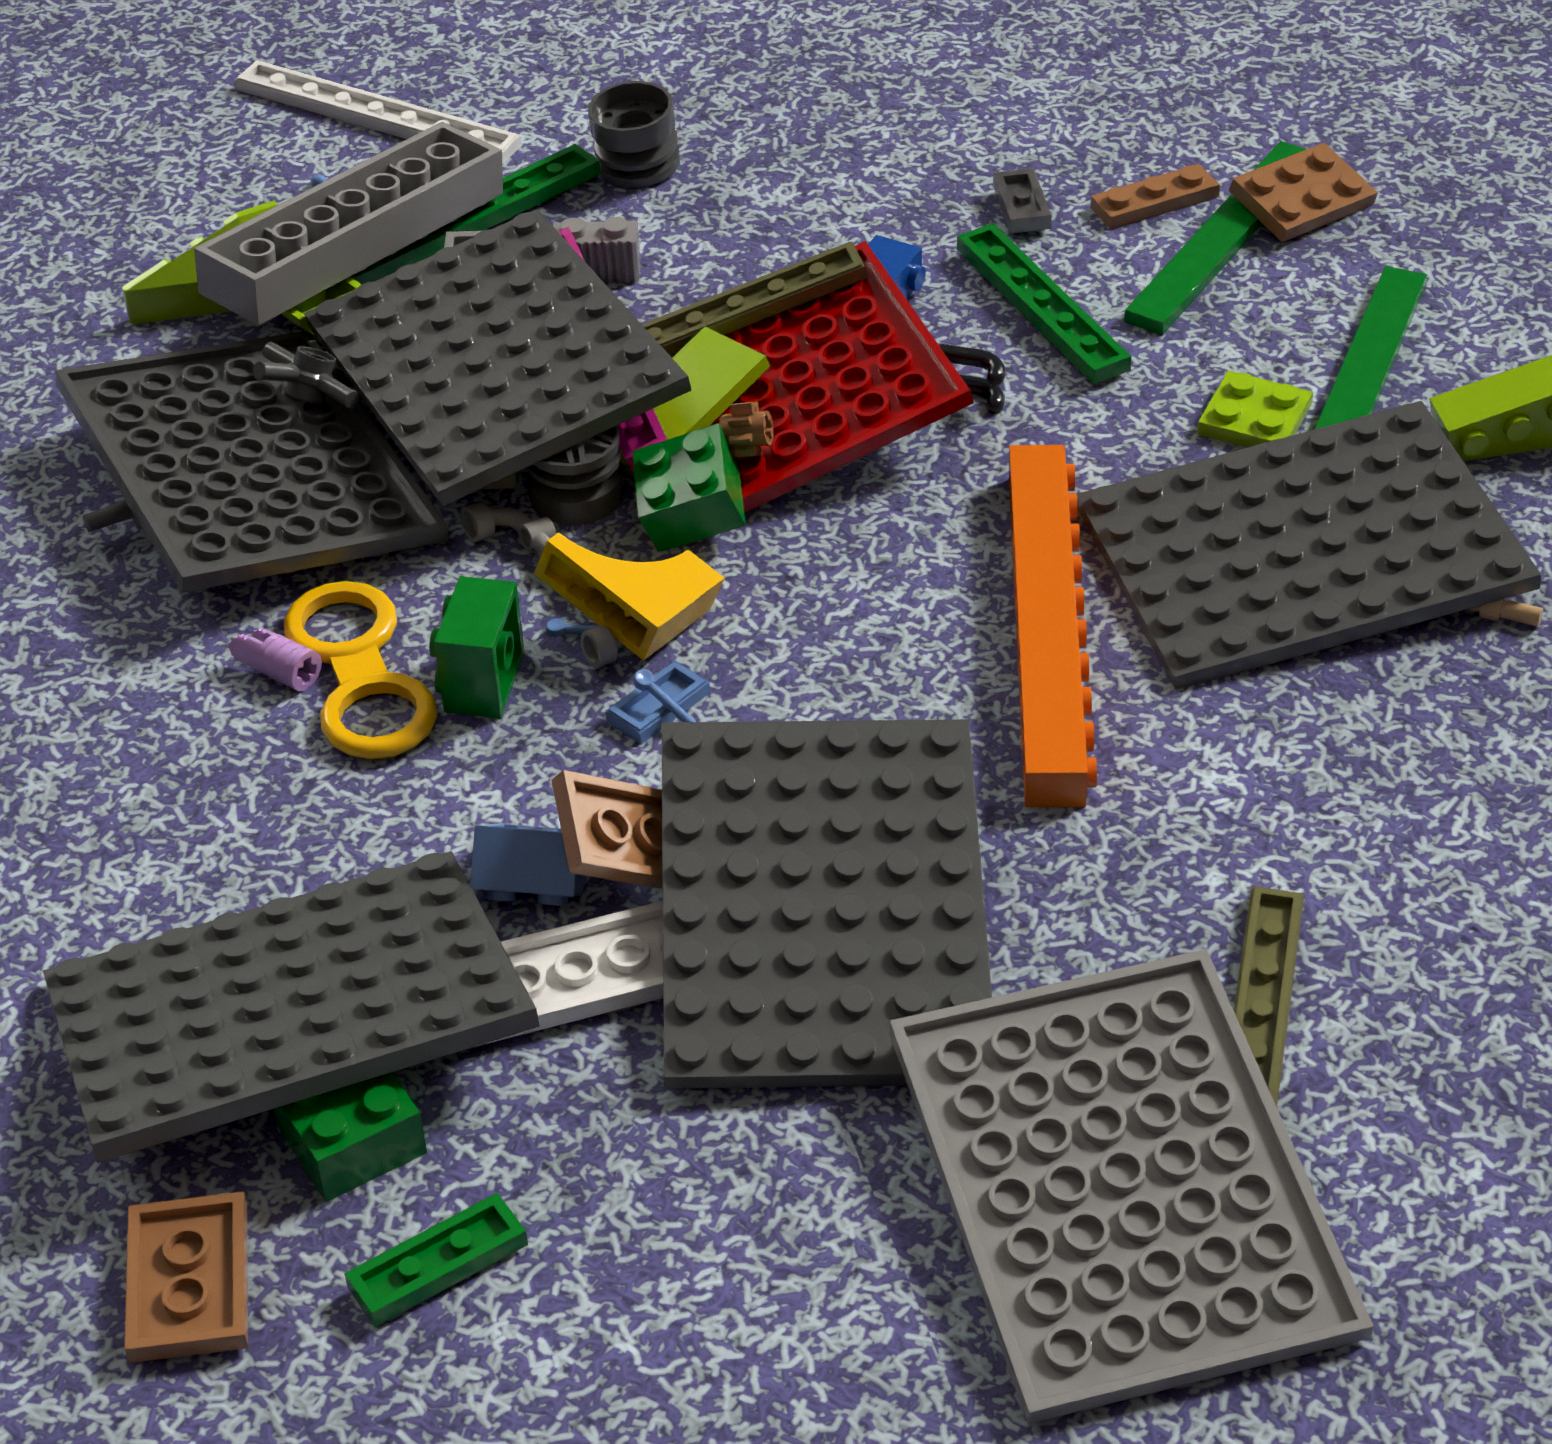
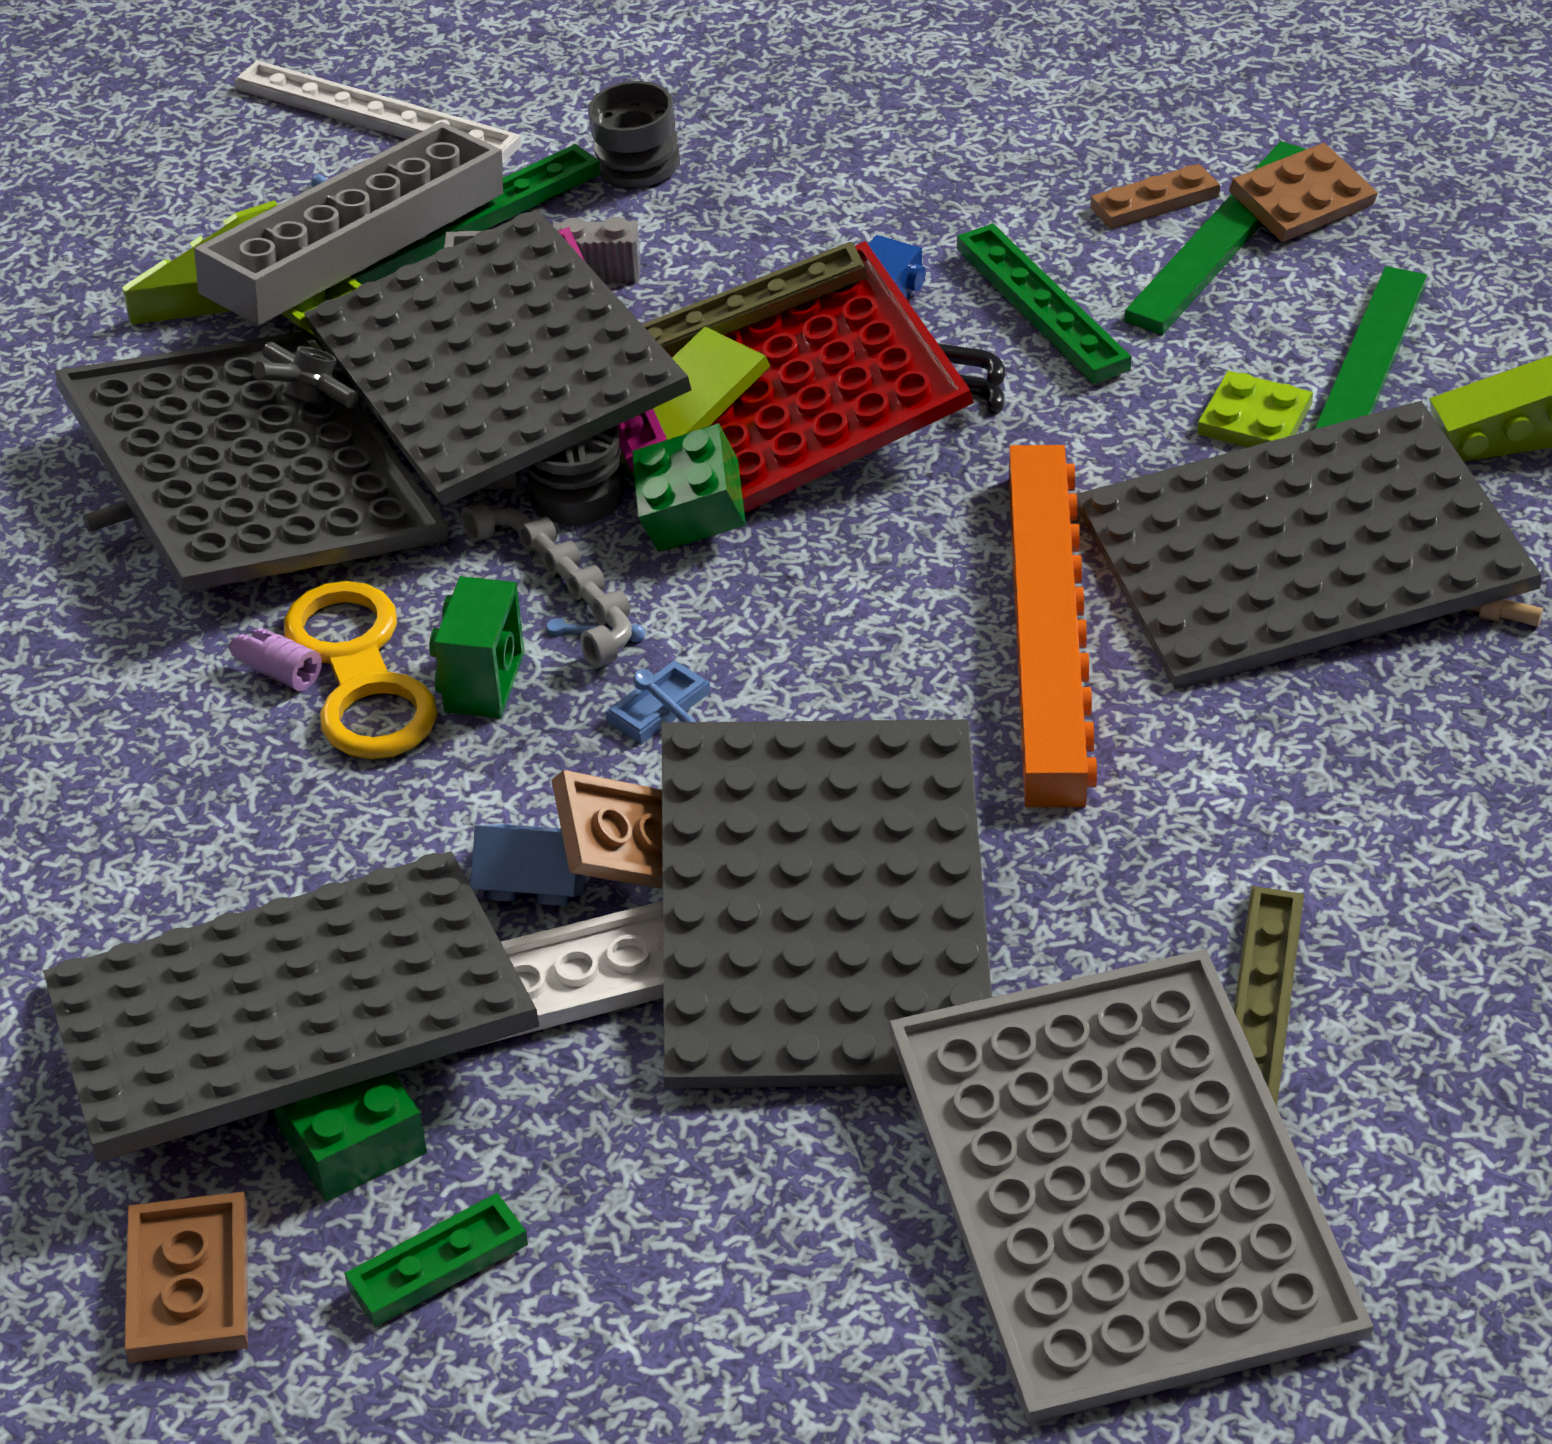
(635, 600): yellow arch -> none
(747, 429): medium nougat gear -> none
(1022, 200): flat silver plate -> none

